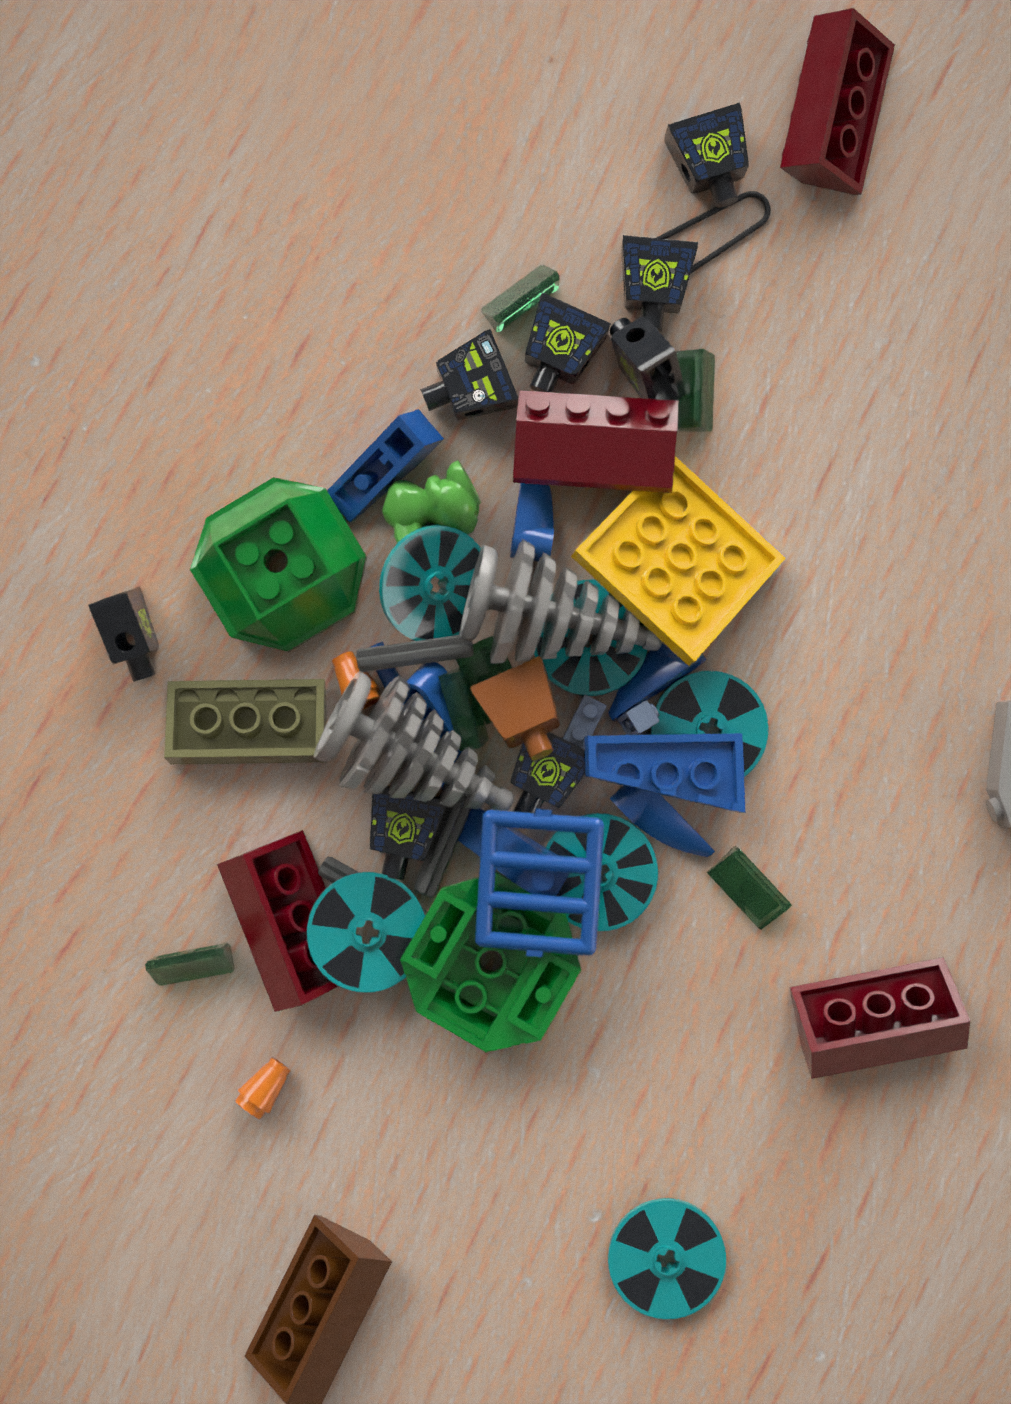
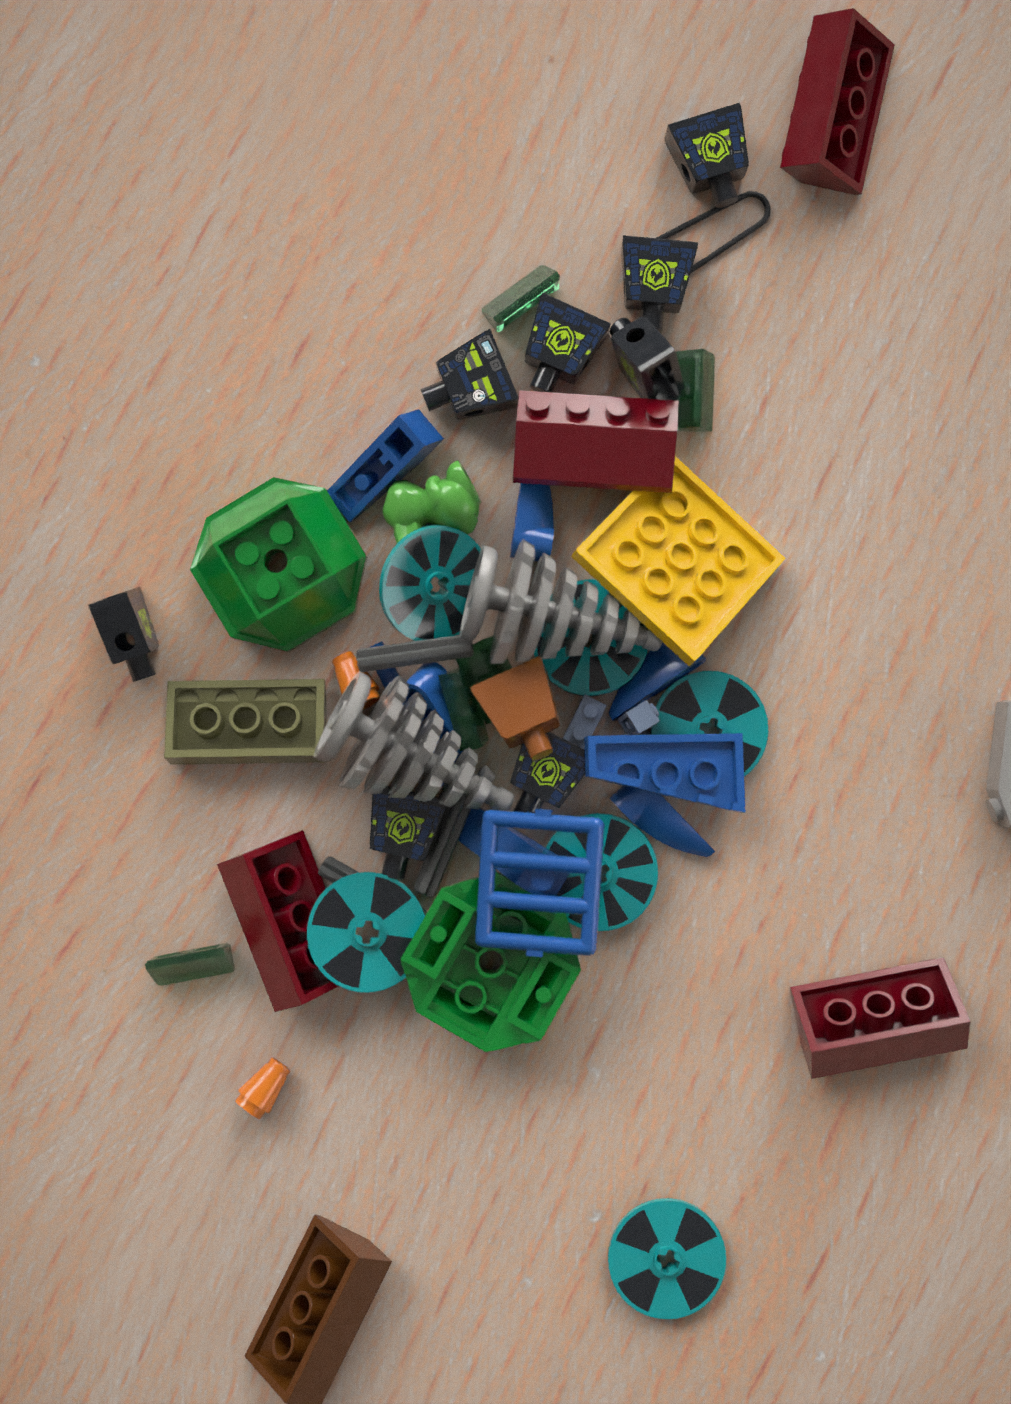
(749, 888): clear green slope -> none

